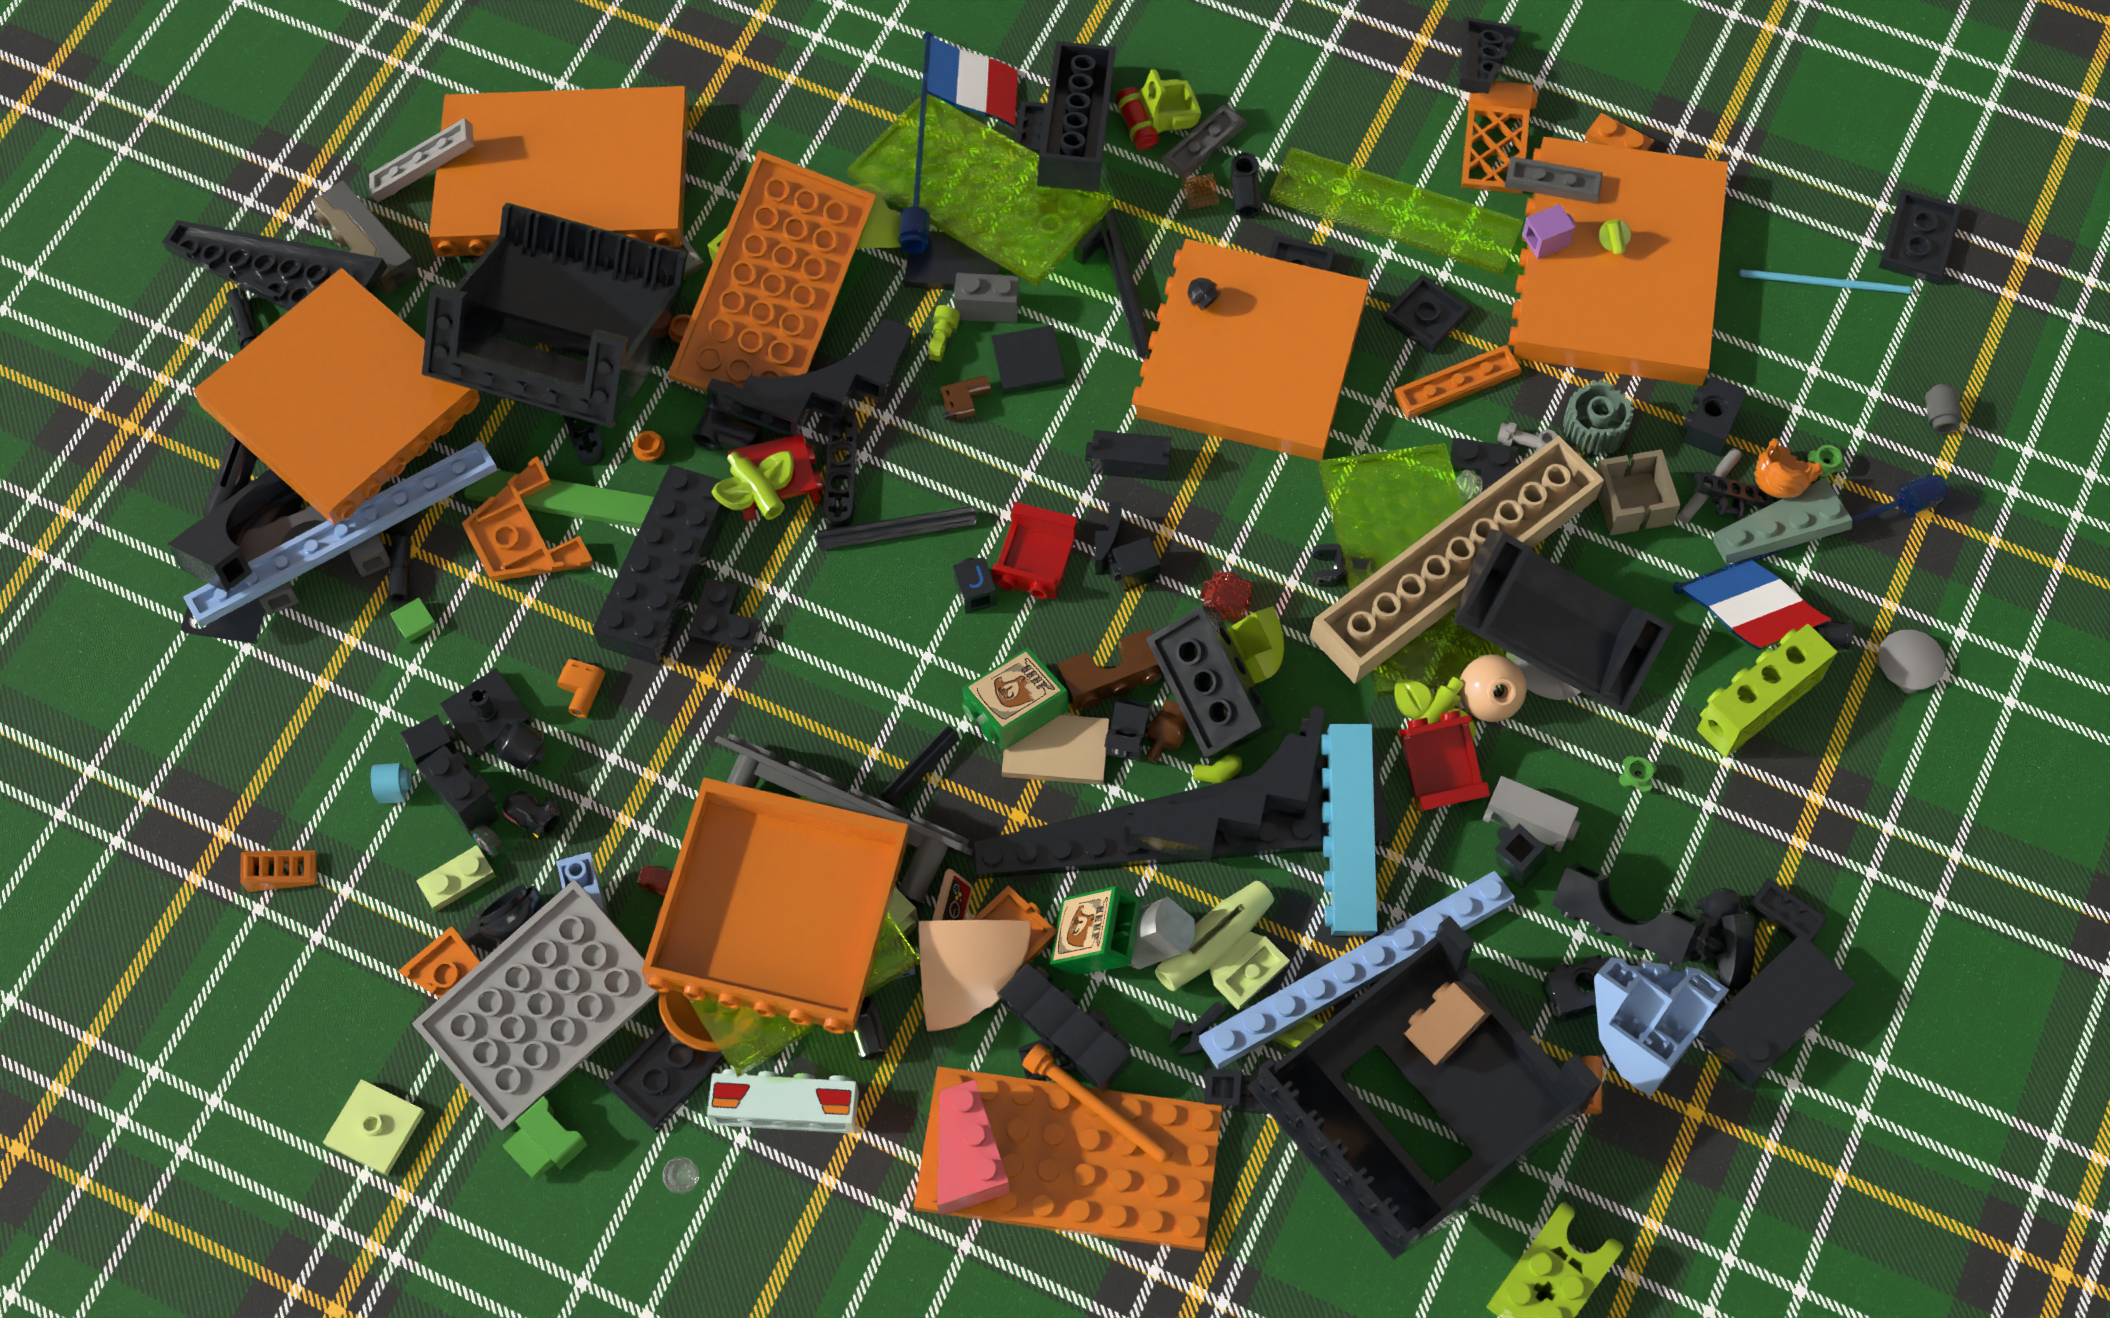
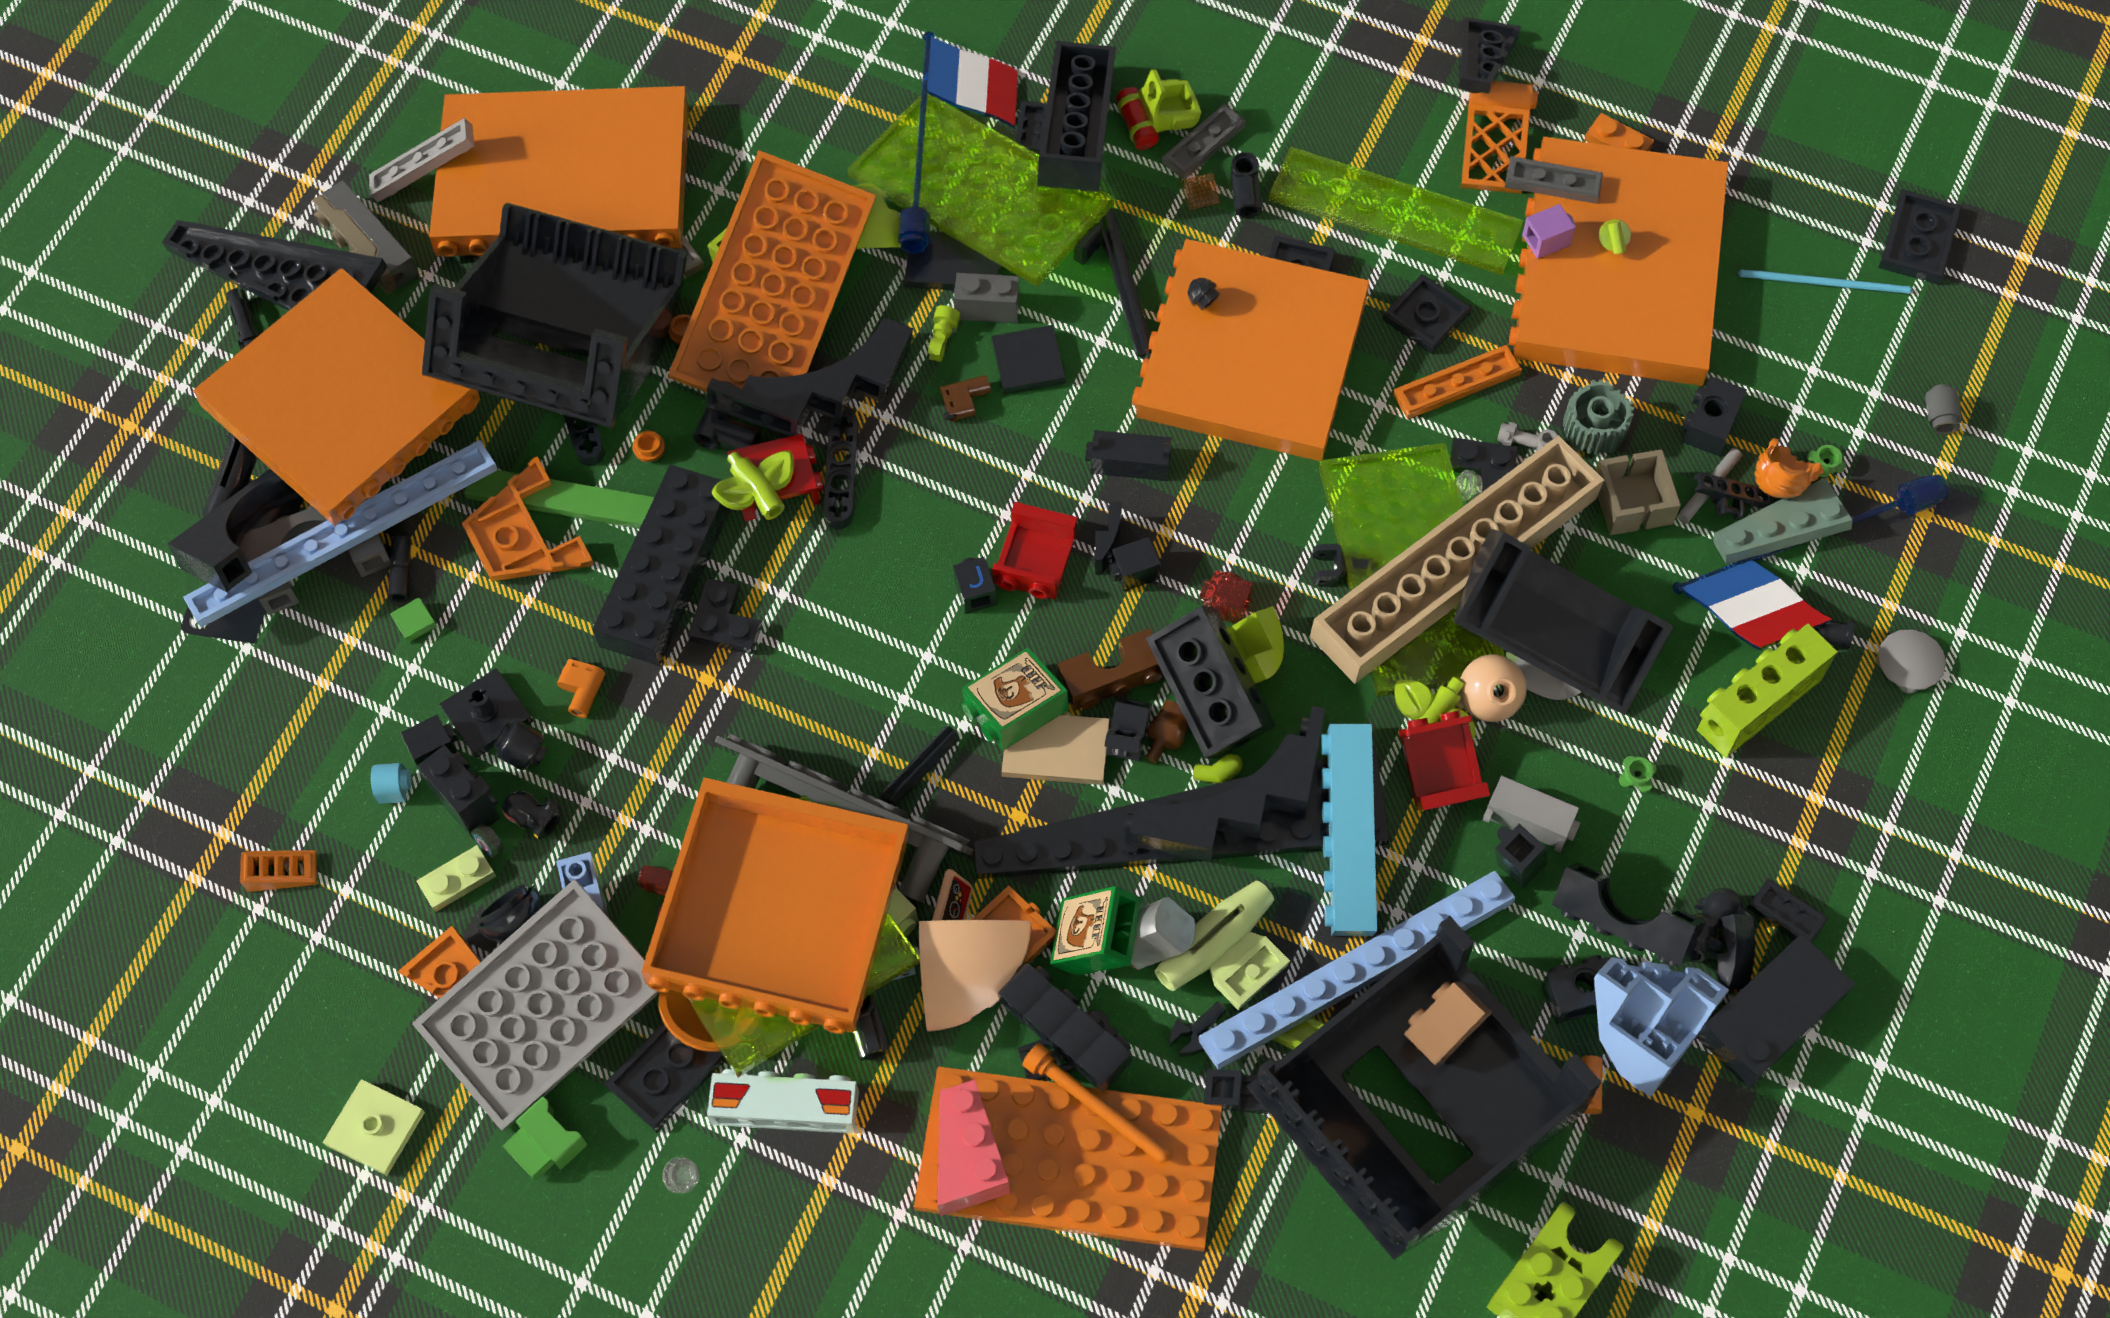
(896, 527): black axle -> none

